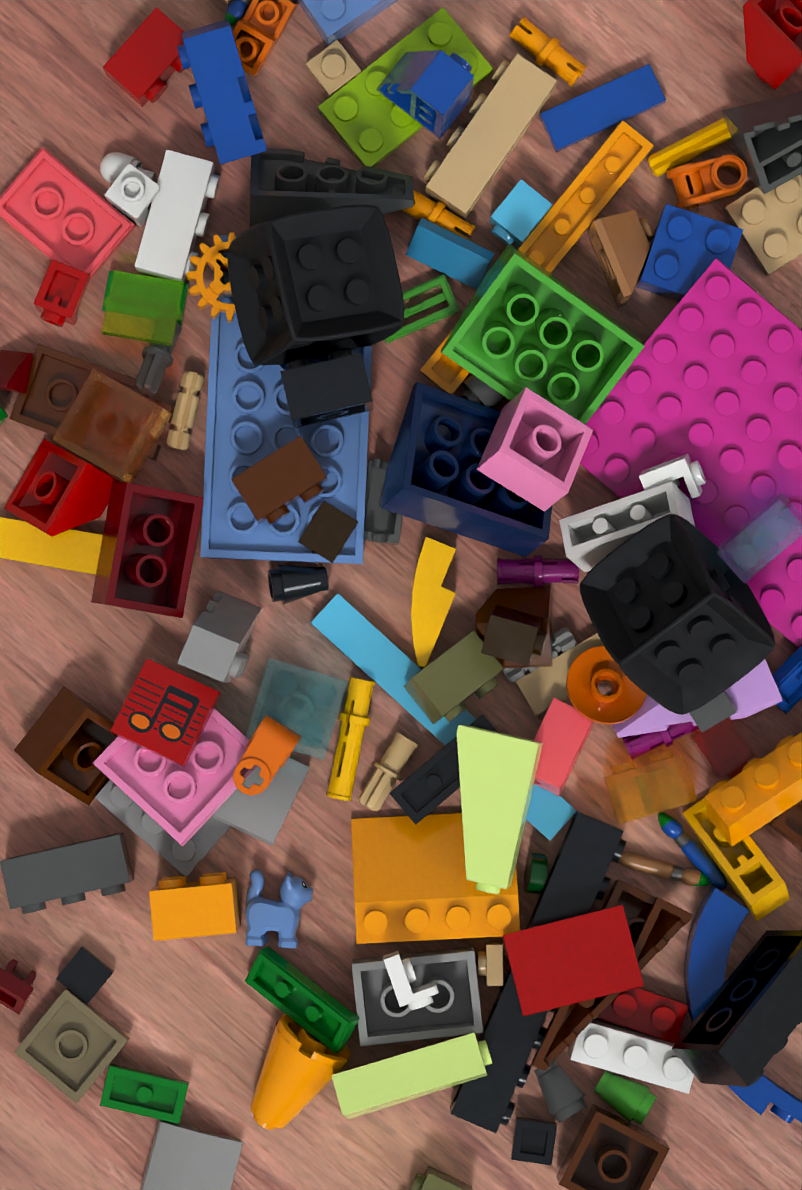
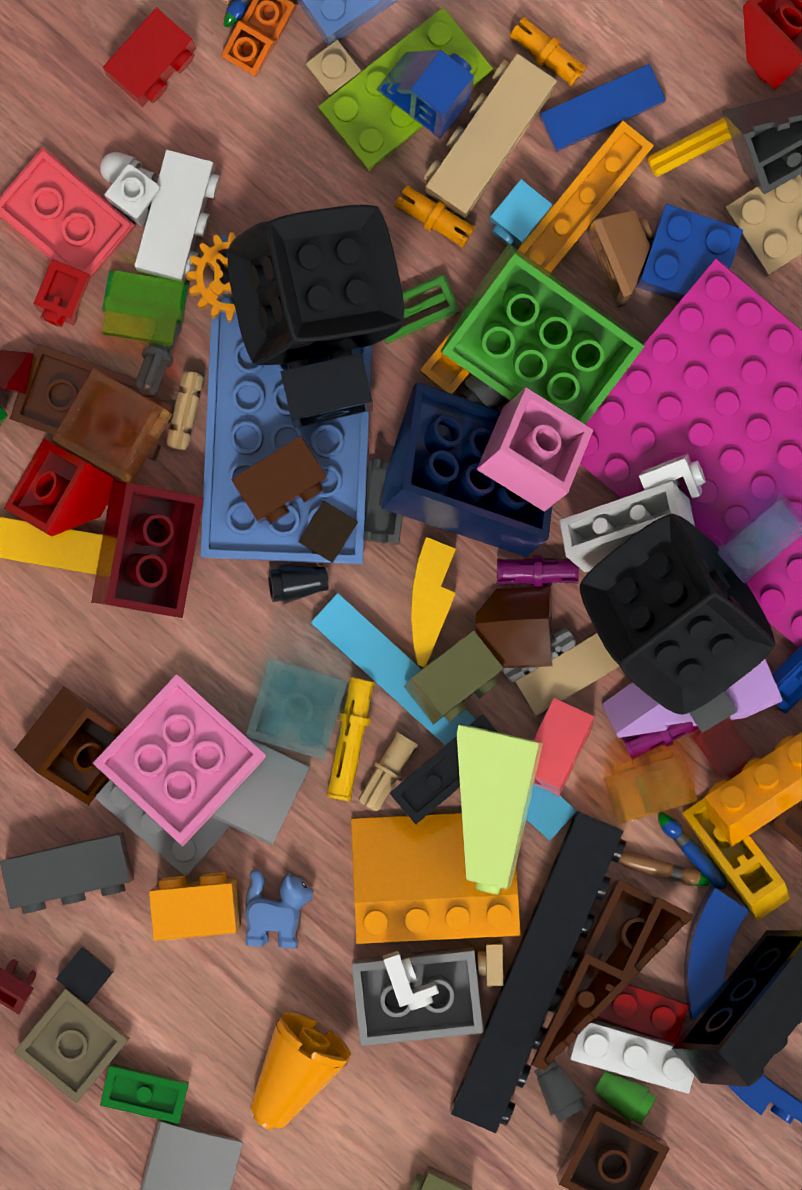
(165, 712): red tile -> none
(220, 638): light grey wedge -> none
(221, 92): blue wedge -> none
(267, 749): orange piece -> none
(291, 184): dark grey wedge -> none
(301, 999): green tile -> none
(411, 1075): yellowish green slope -> none
(449, 253): dark azure tile -> none
(514, 636): dark brown brick -> none
(533, 1140): black plate -> none
(535, 873): dark green tile -> none
(573, 960): red tile -> none
(596, 668): orange dish -> none
(704, 181): orange piece -> none

